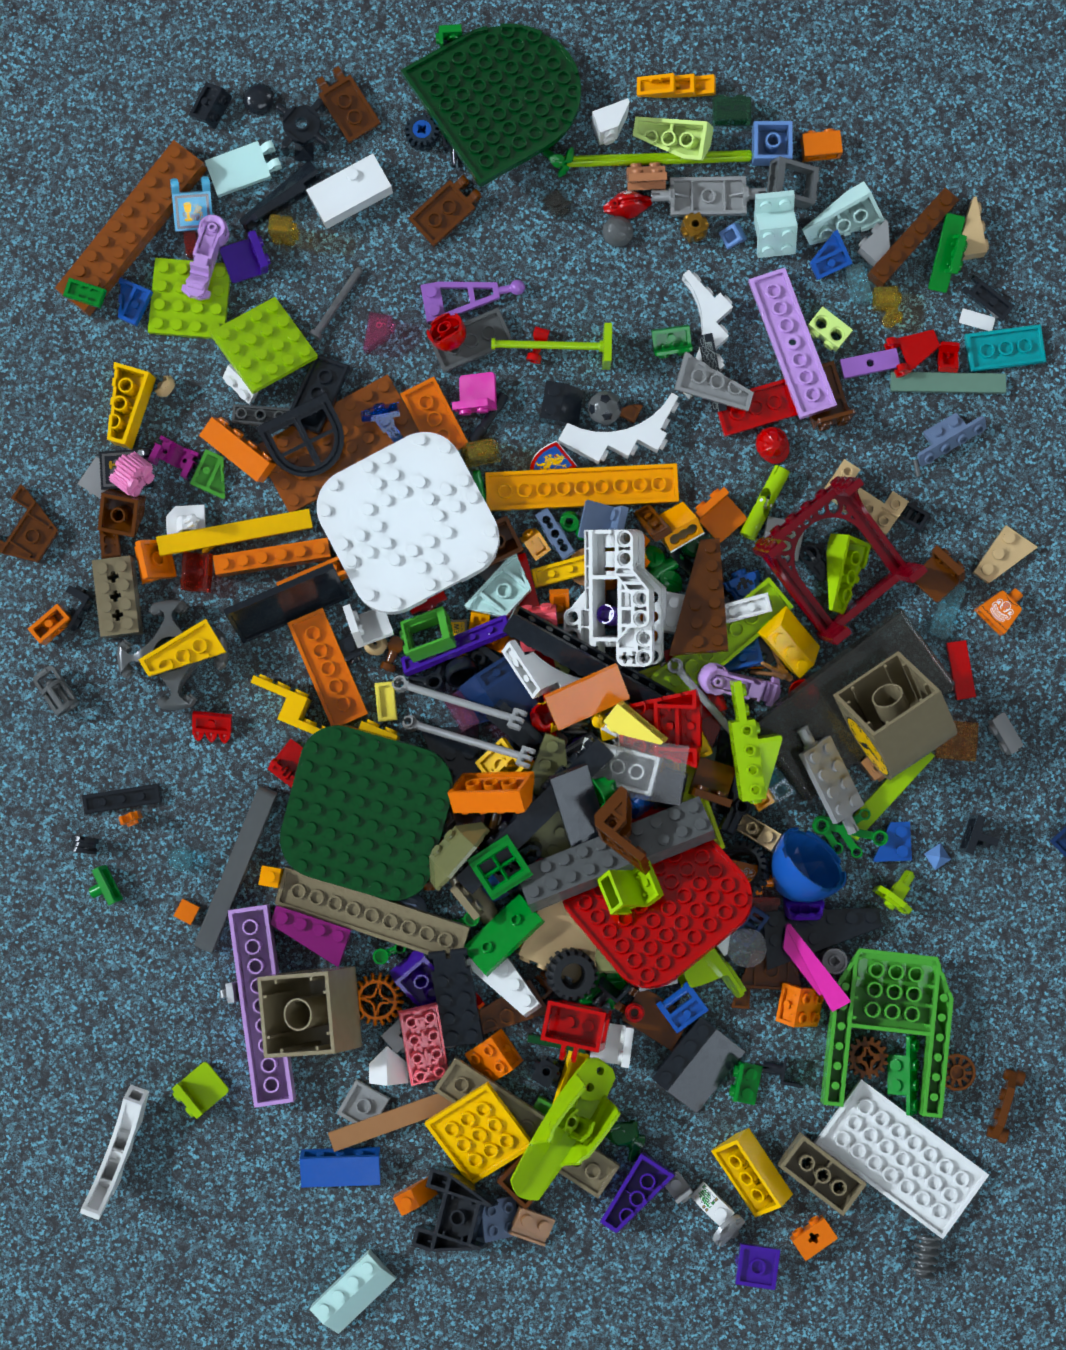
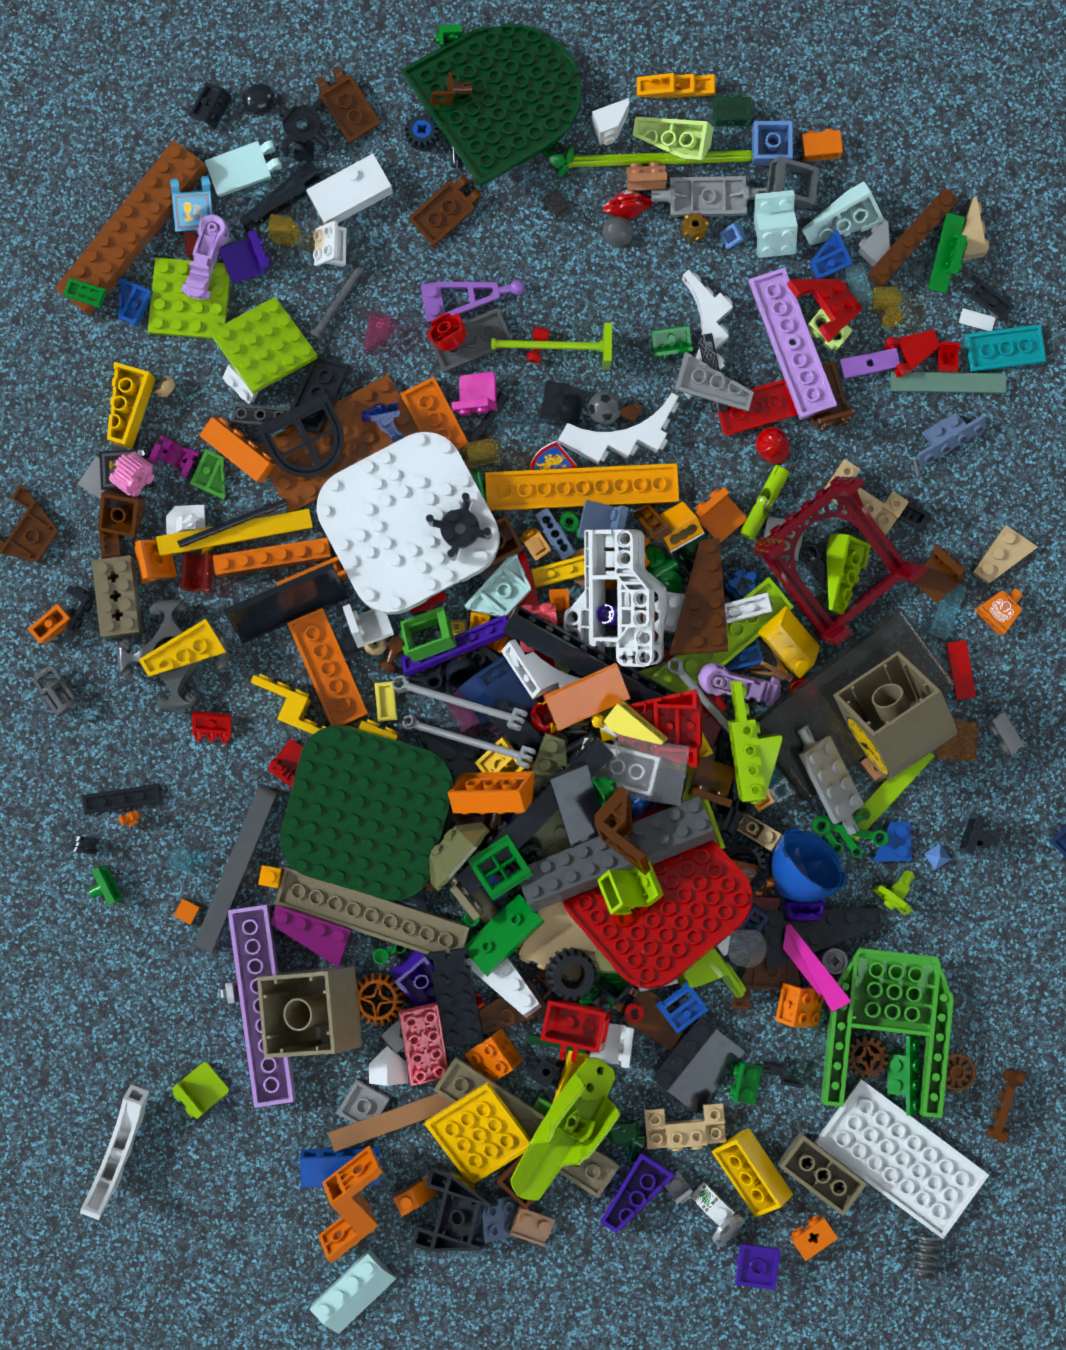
(267, 509): none -> black bar
(330, 245): none -> white bracket
(355, 1212): none -> orange bracket
(453, 88): none -> reddish brown bracket
(456, 517): none -> black plate
(685, 1133): none -> tan bracket
(834, 300): none -> red wing

